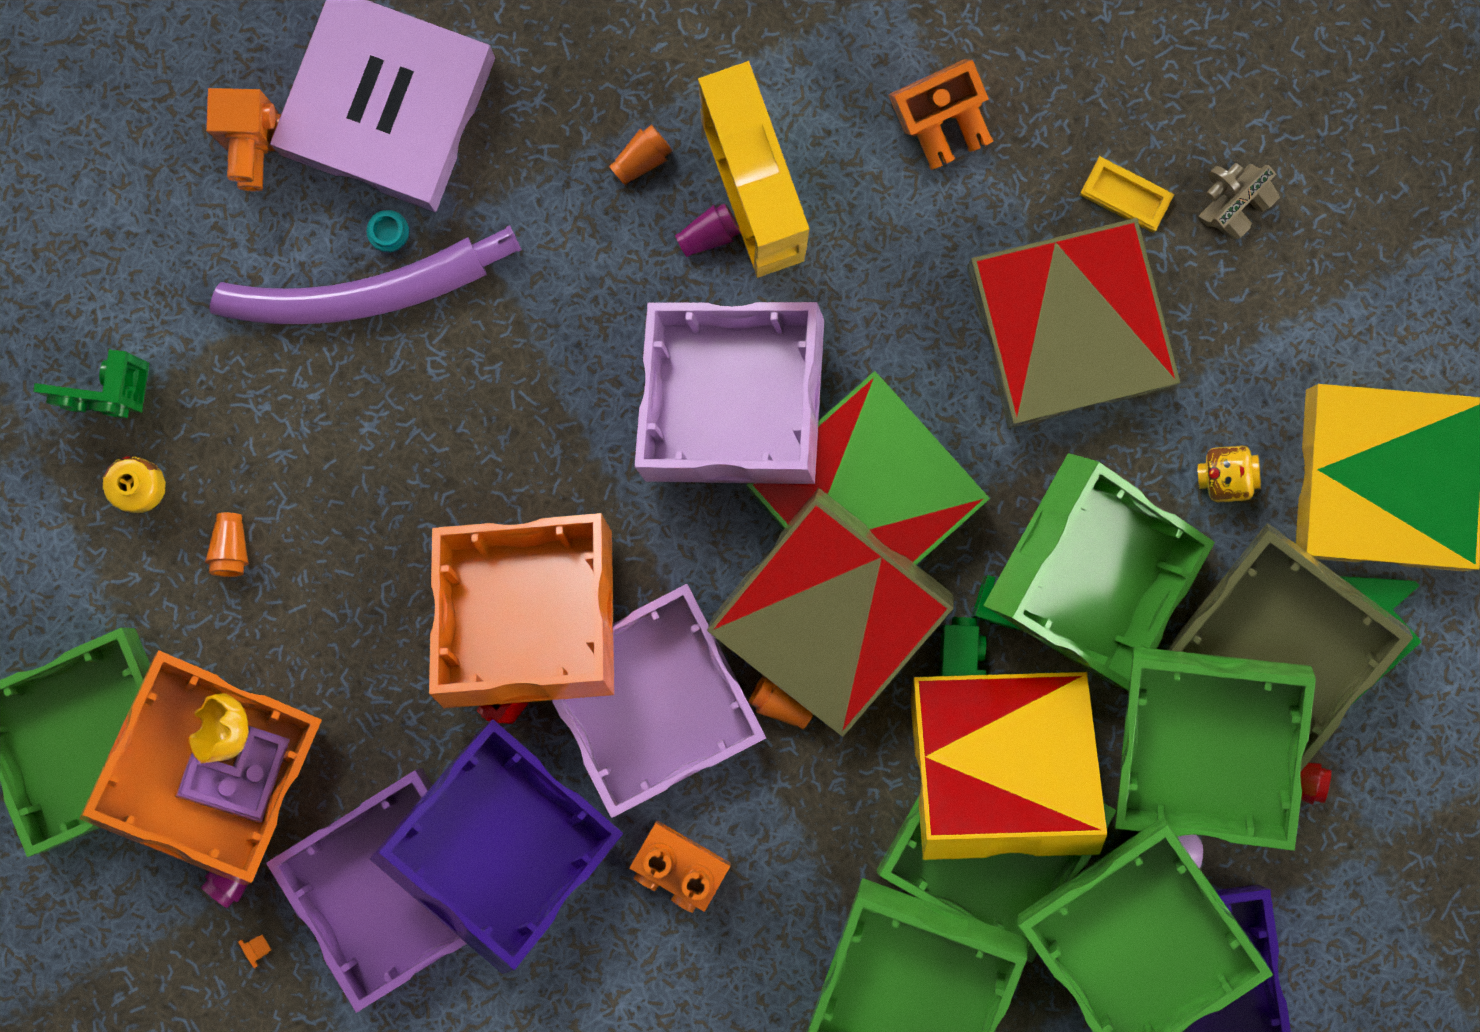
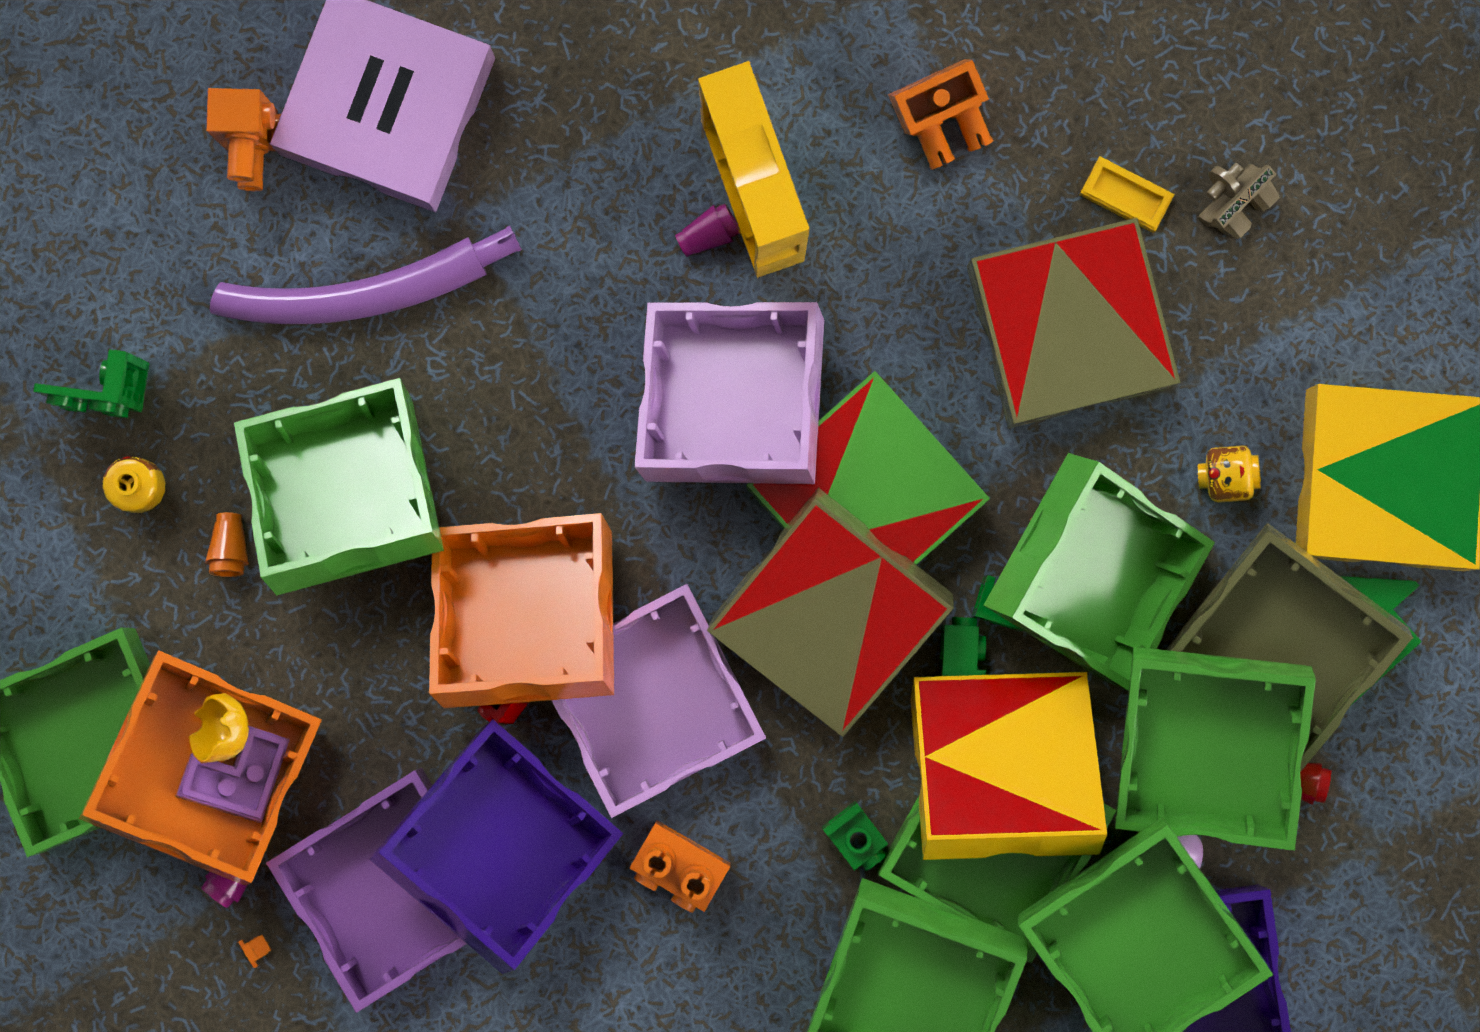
(338, 487): none -> tile
(387, 231): teal plate -> none
(641, 155): orange cone -> none
(777, 704): orange cone -> none
(847, 823): none -> green brick

